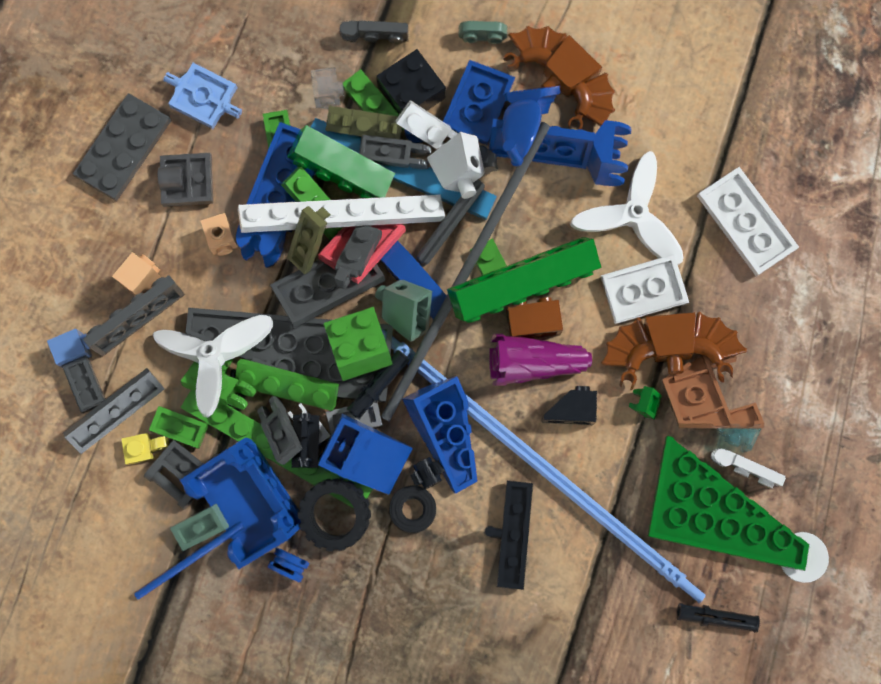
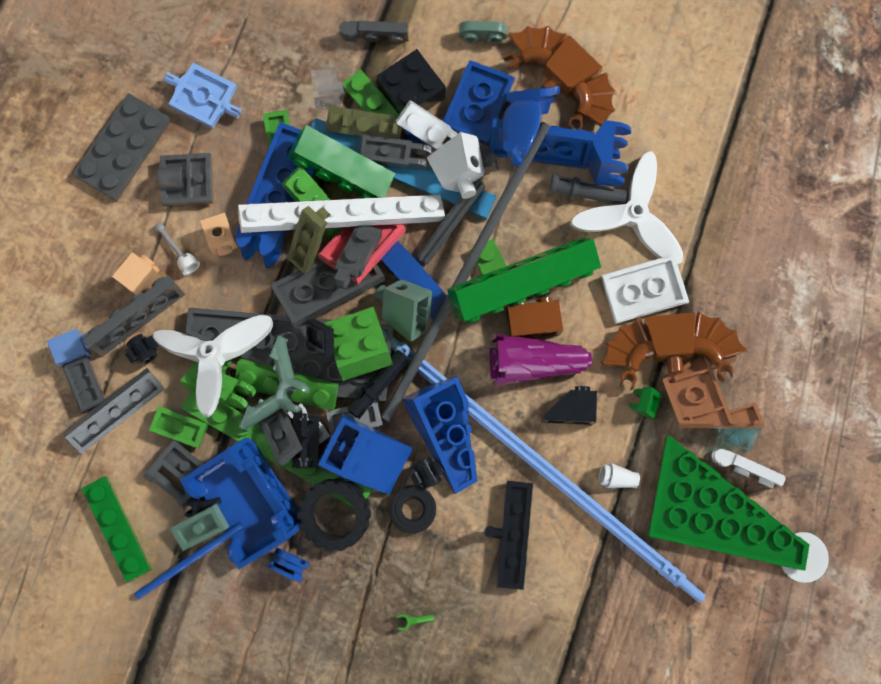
(116, 529): none -> green plate
(141, 350): none -> black gear
(141, 448): light yellow plate -> none
(186, 262): none -> hinge
(197, 504): none -> black hand
(285, 389): none -> sand green piece
(320, 337): none -> black tile
(414, 620): none -> bright green hand
(575, 188): none -> dark grey pin
(618, 477): none -> white cone
(747, 221): white plate -> none
(747, 623): black pin -> none

